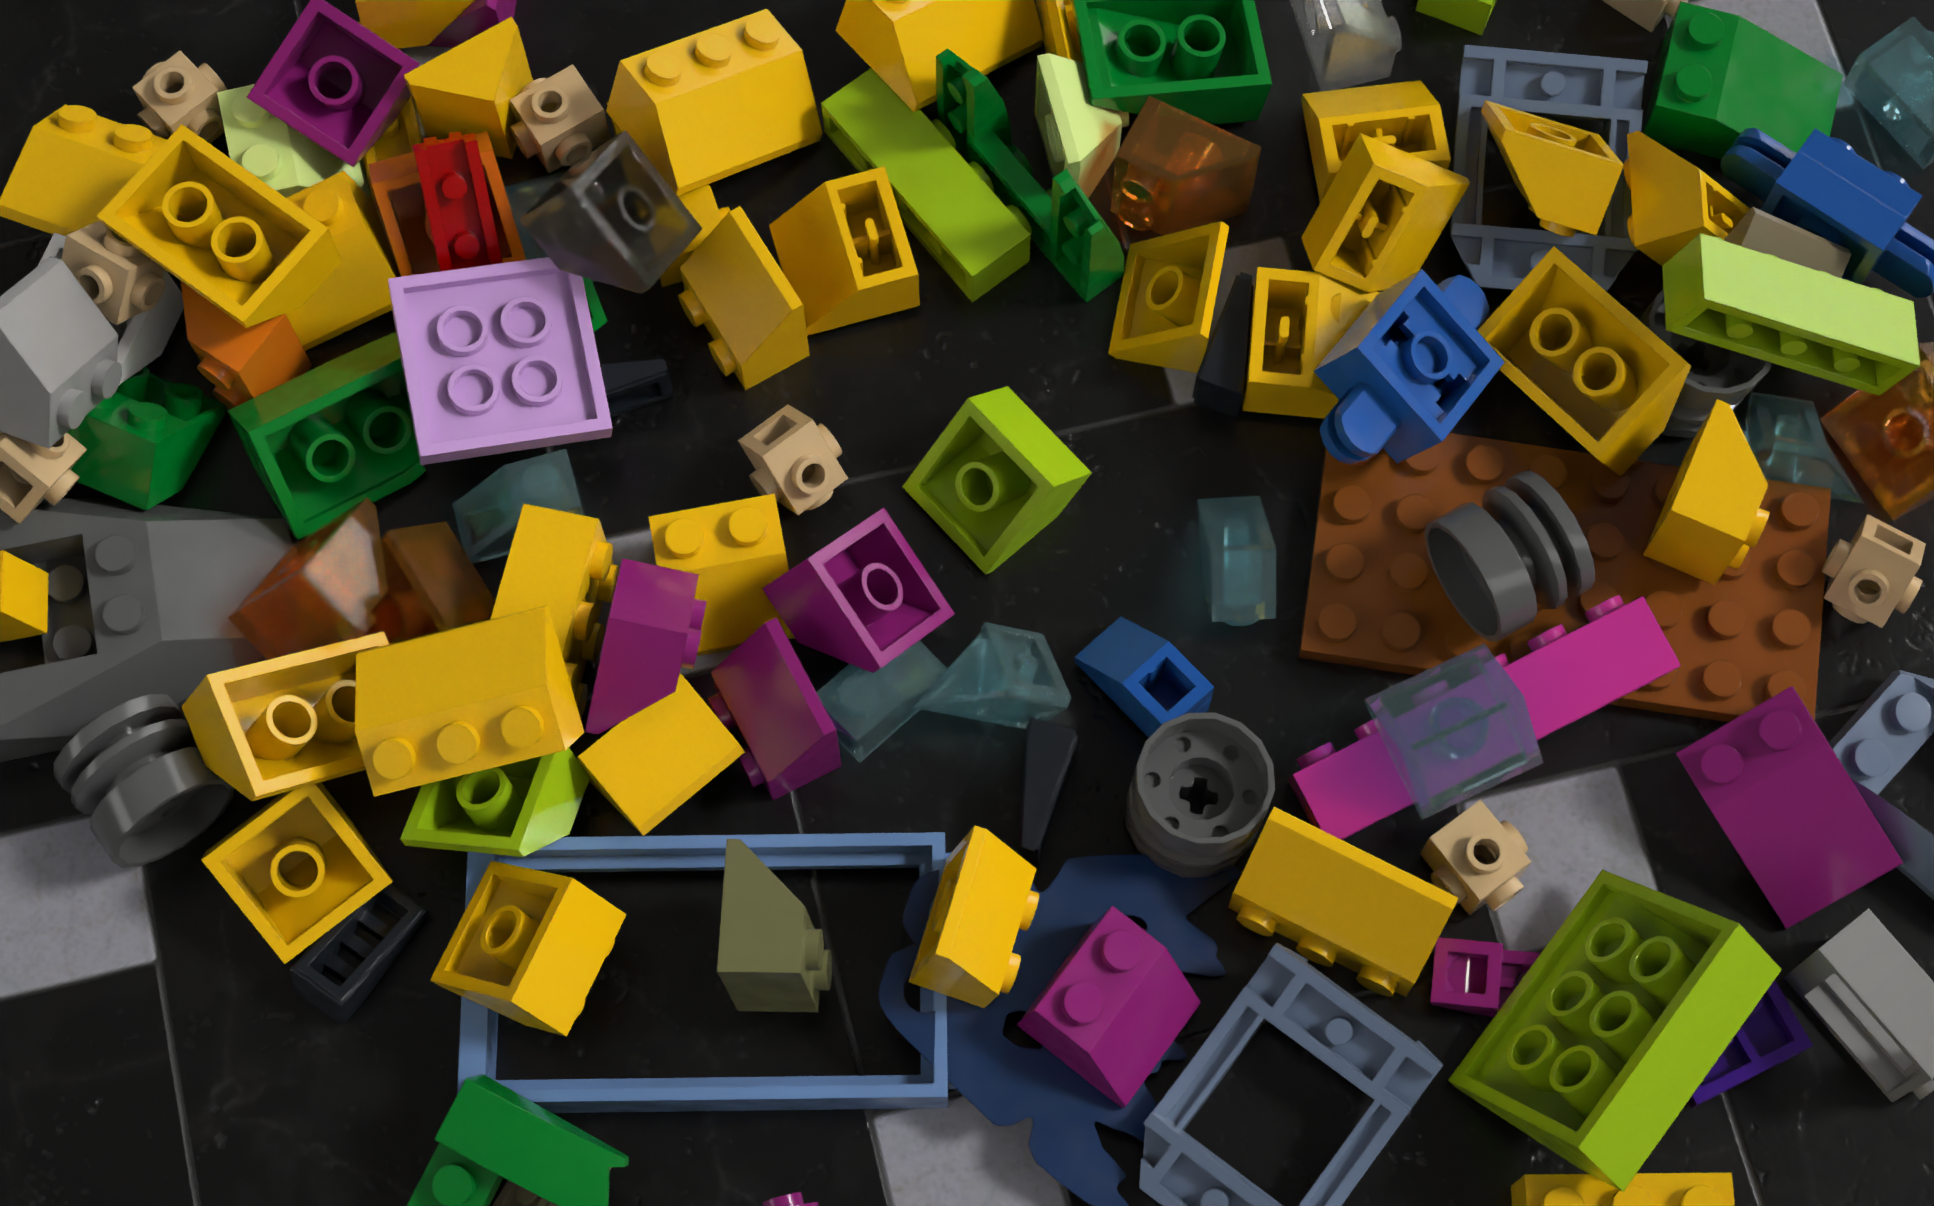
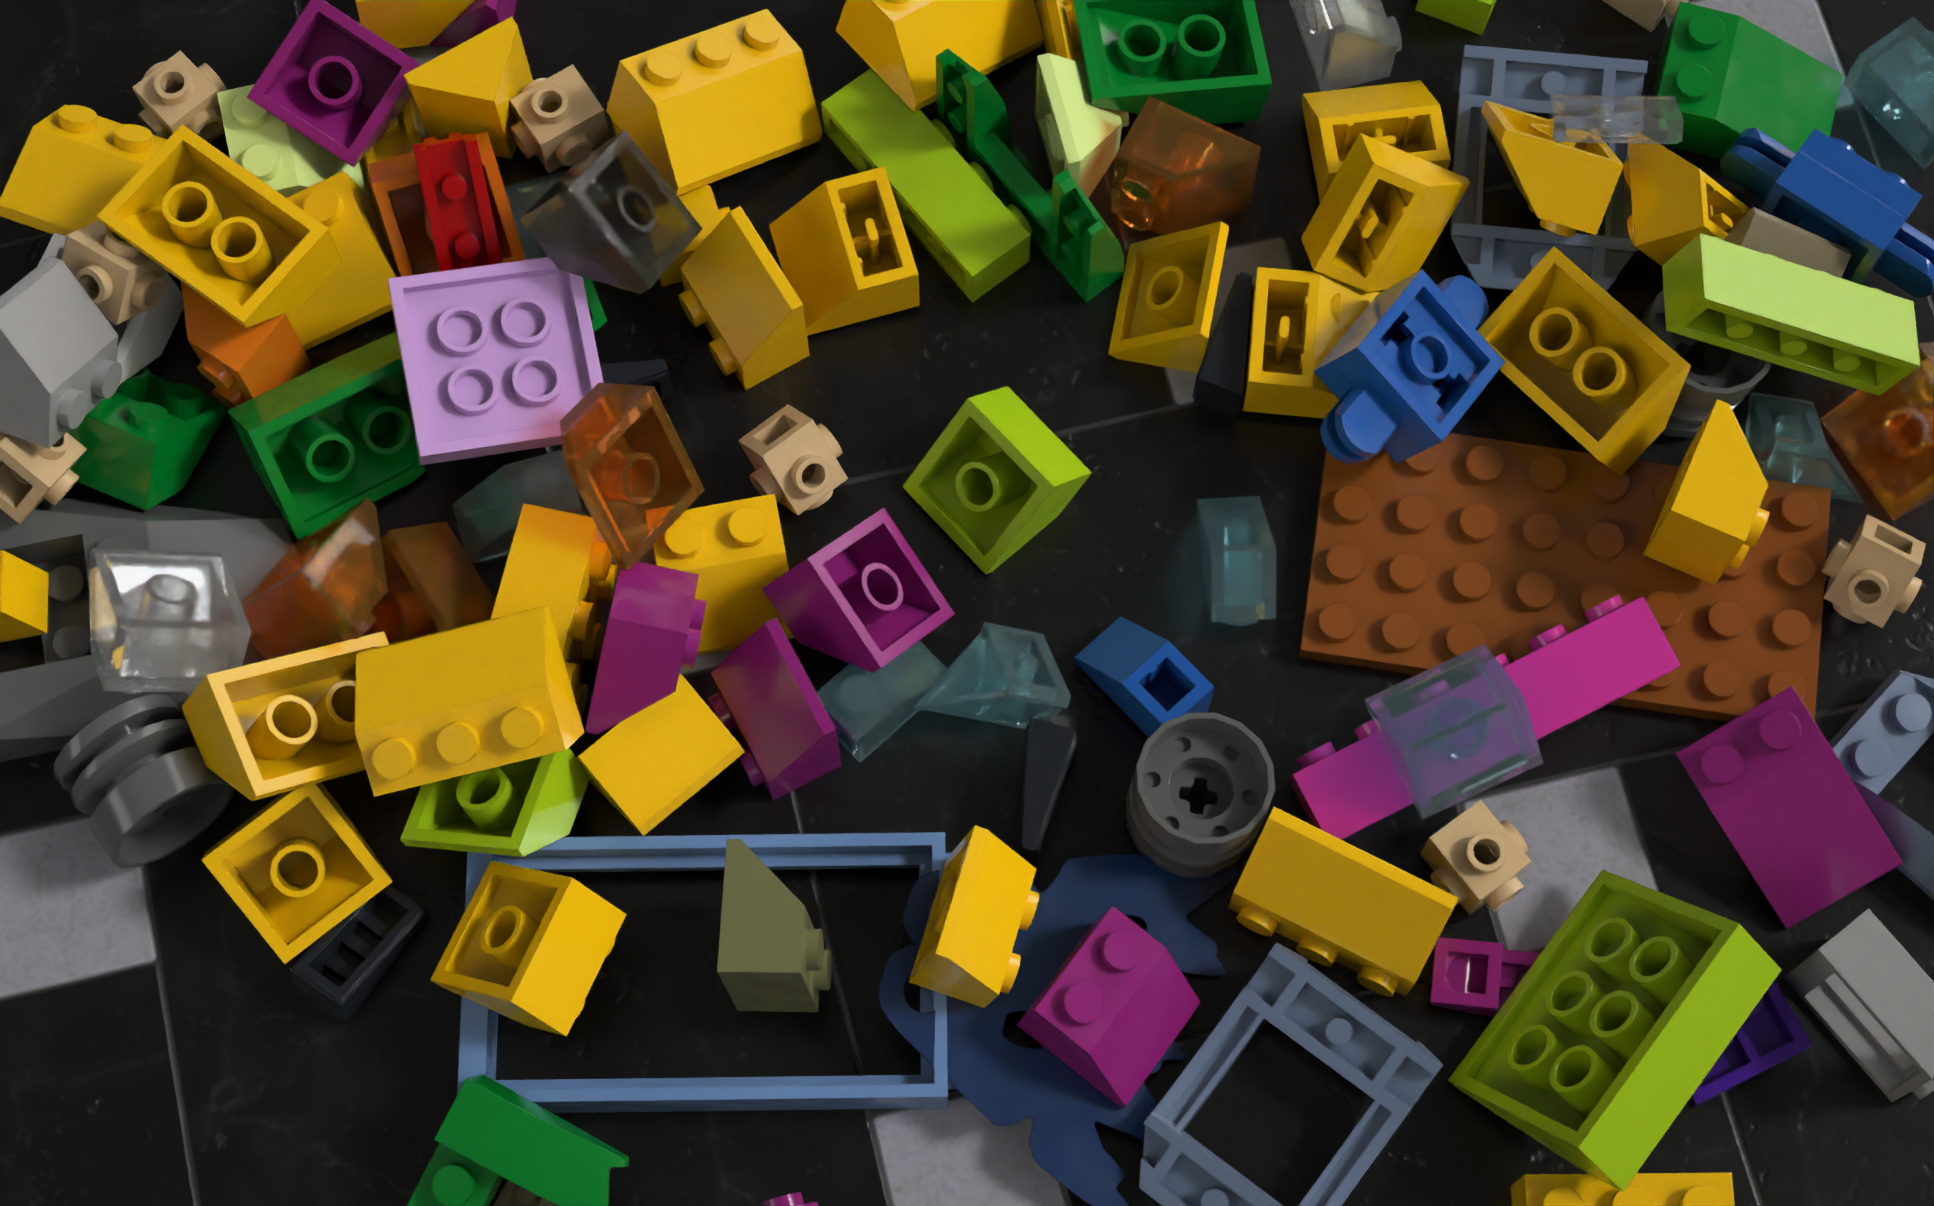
(163, 619): none -> clear slope
(628, 466): none -> clear orange slope
(1510, 555): dark grey wheel -> none
(1615, 119): none -> clear tile

